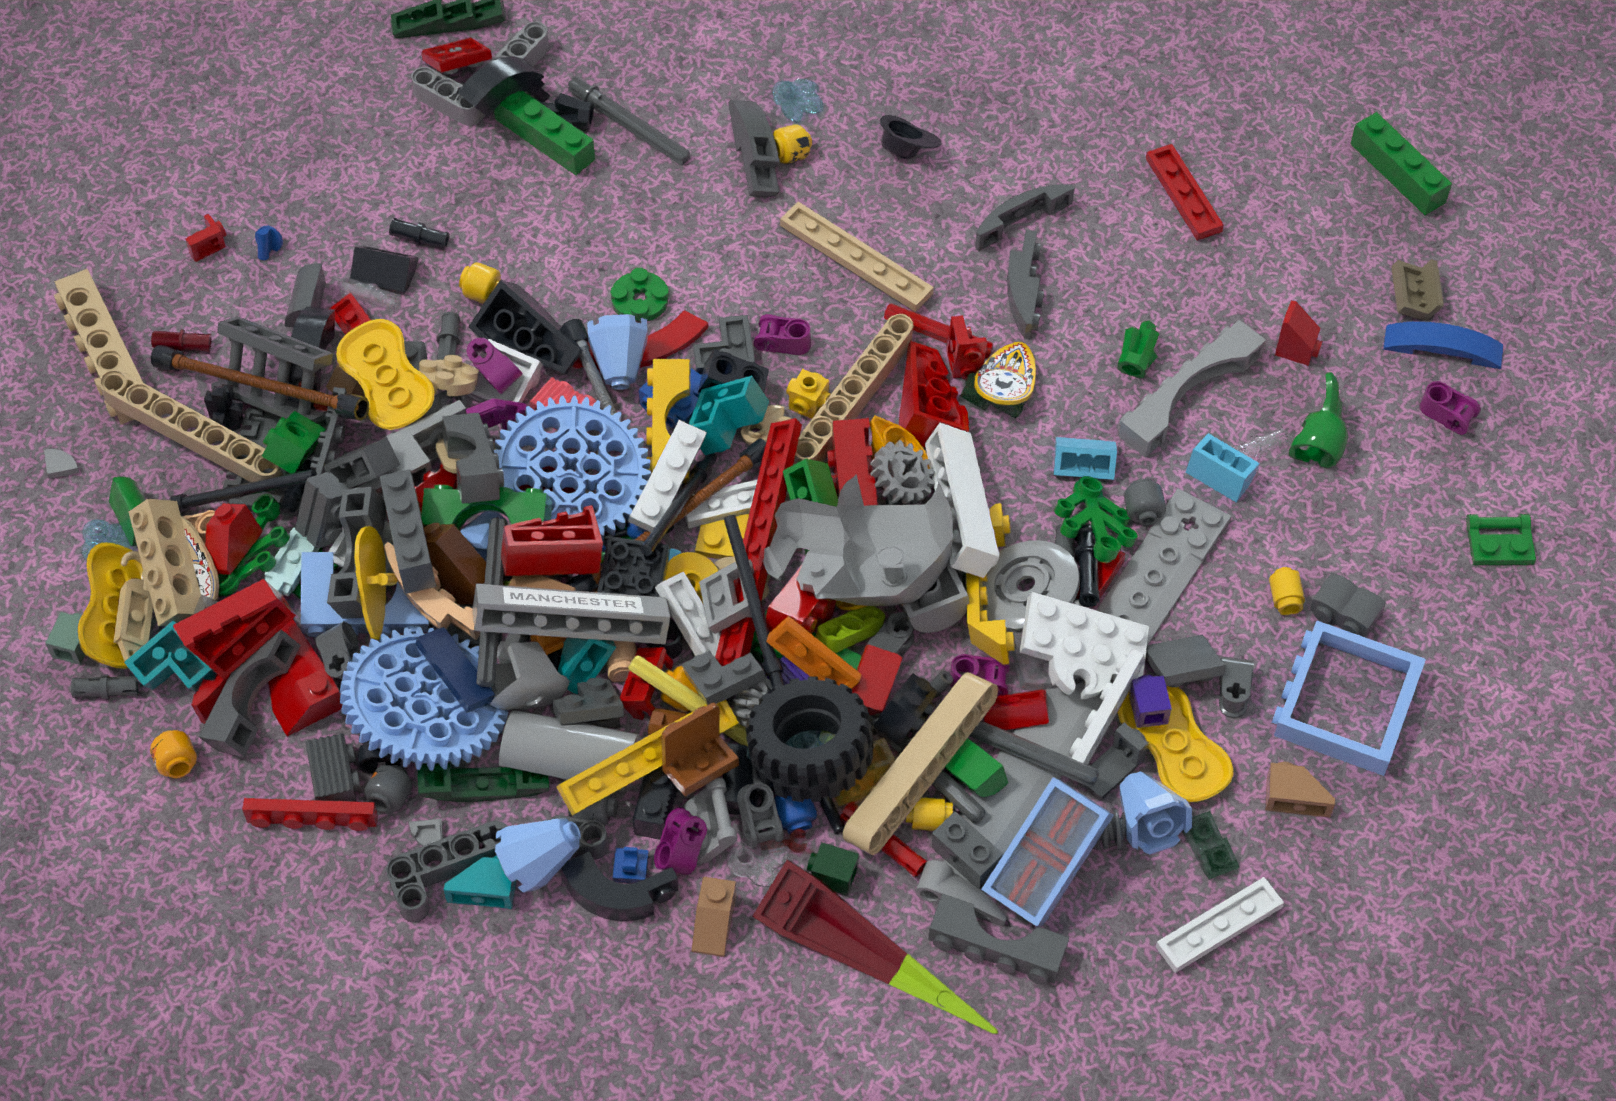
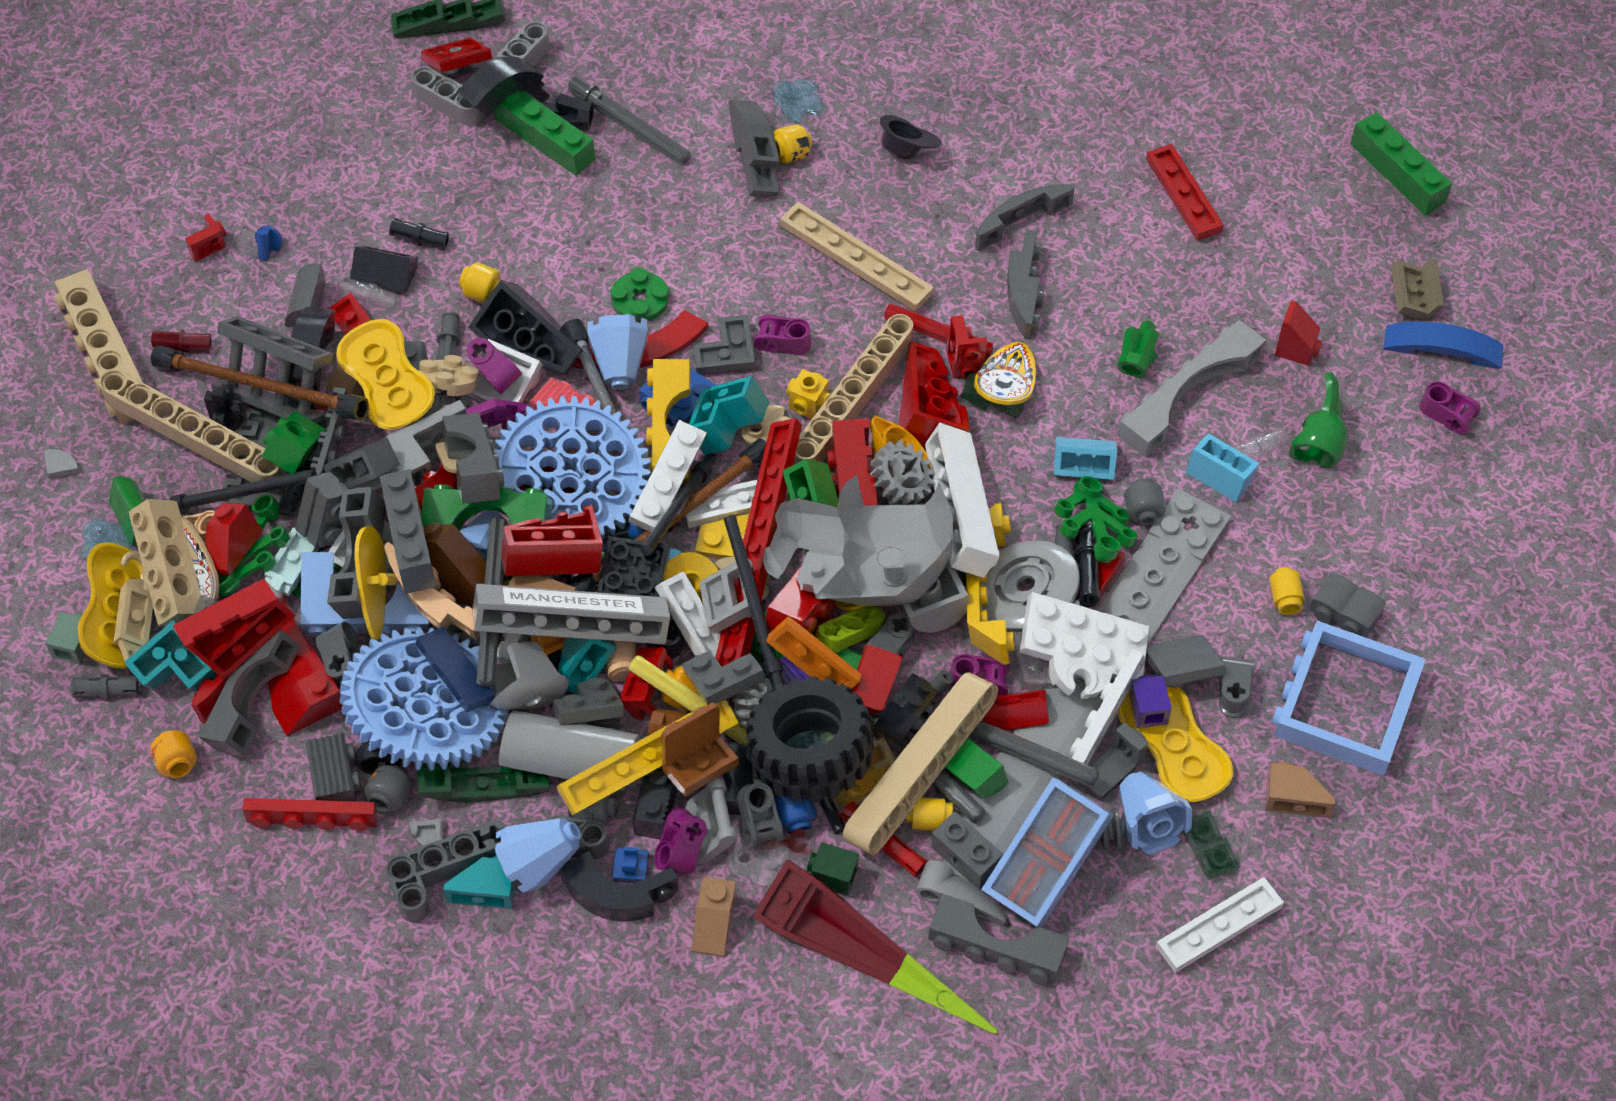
(724, 367): black brick -> none
(1501, 548): green plate -> none

